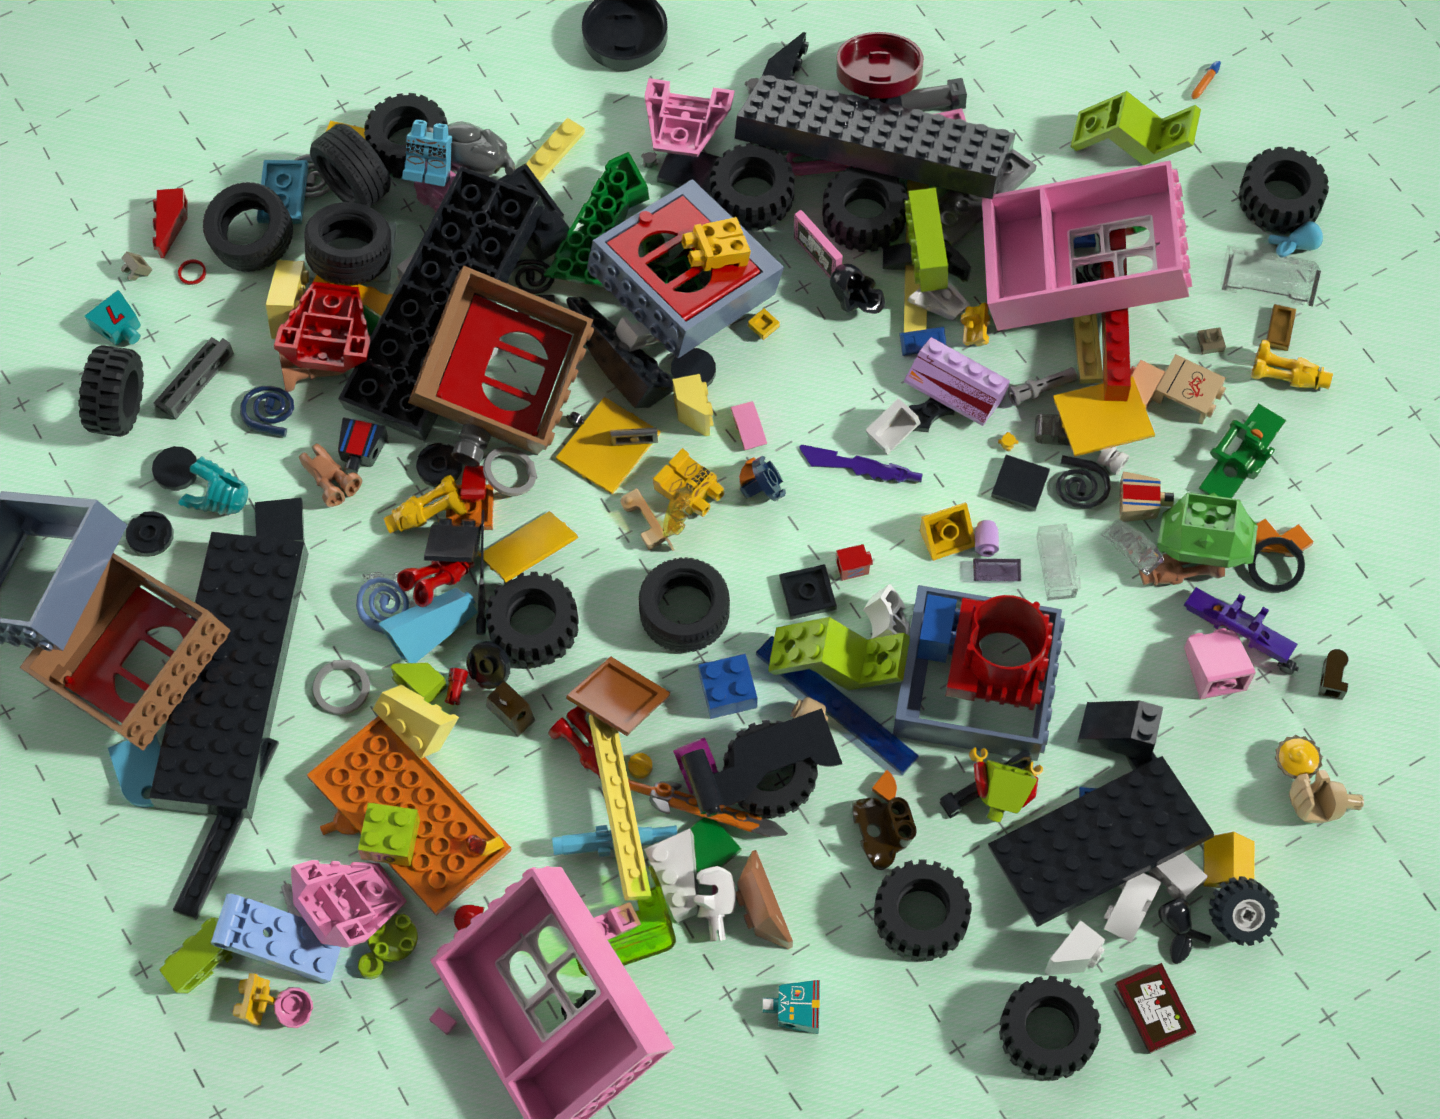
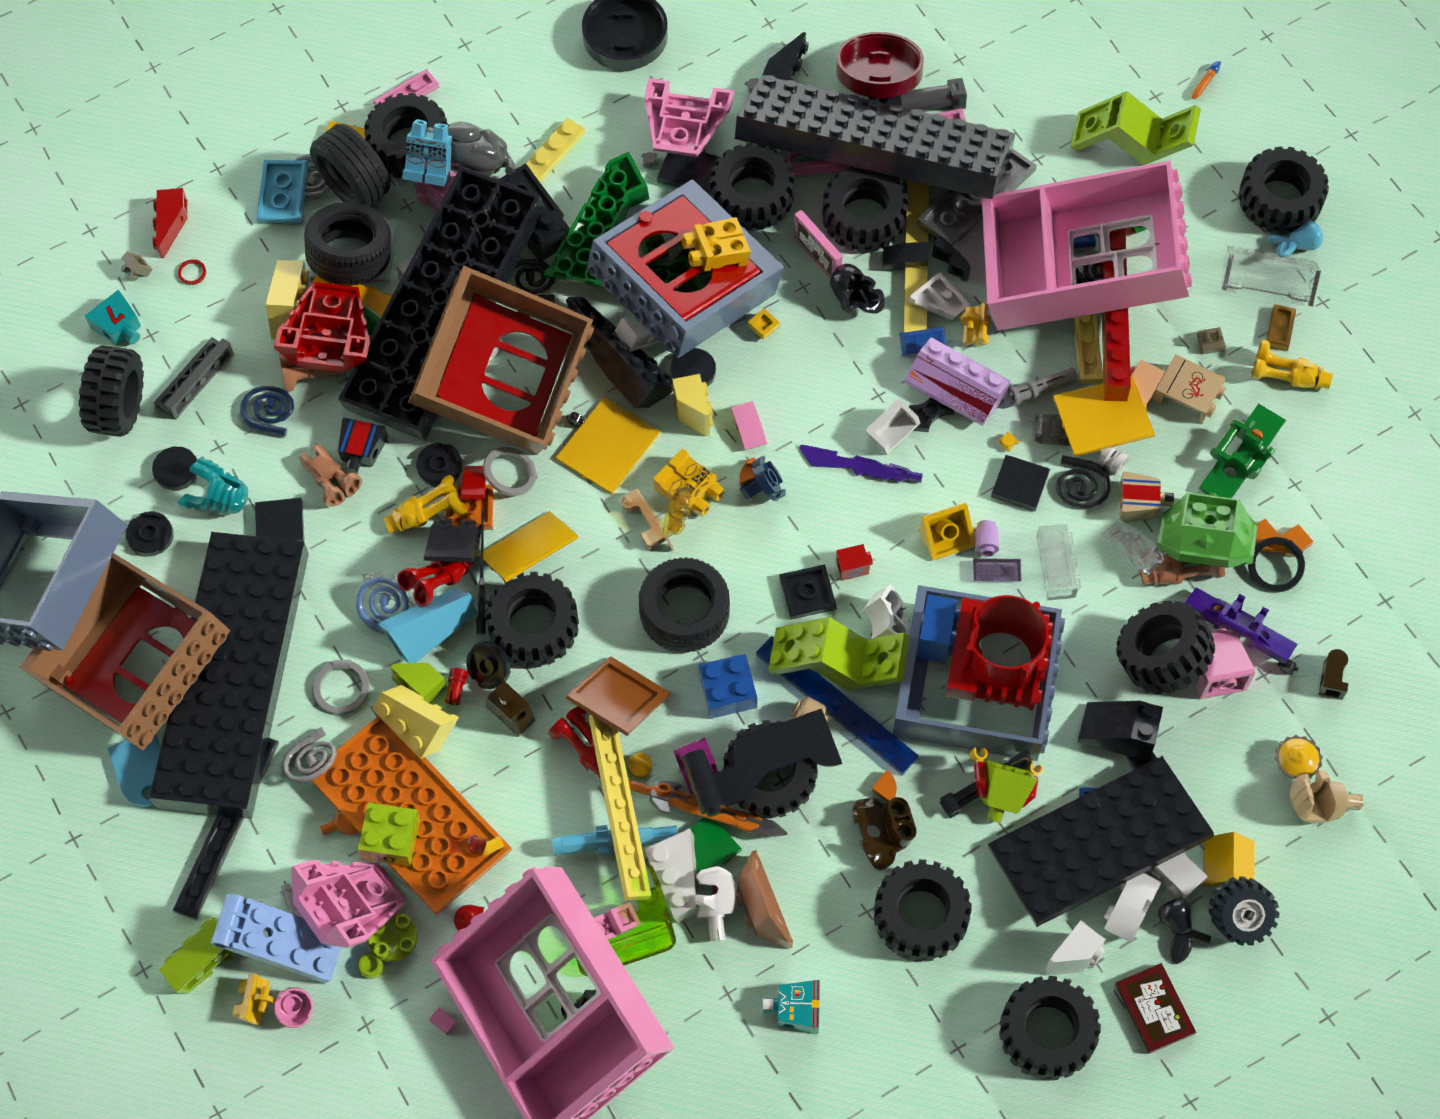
(231, 203): black tyre -> none
(302, 748): none -> light grey piece
(421, 84): none -> bright pink tile
(470, 448): dark grey wheel -> none
(634, 436): flat silver slope -> none
(926, 240): lime brick -> none
(1179, 665): none -> black tyre

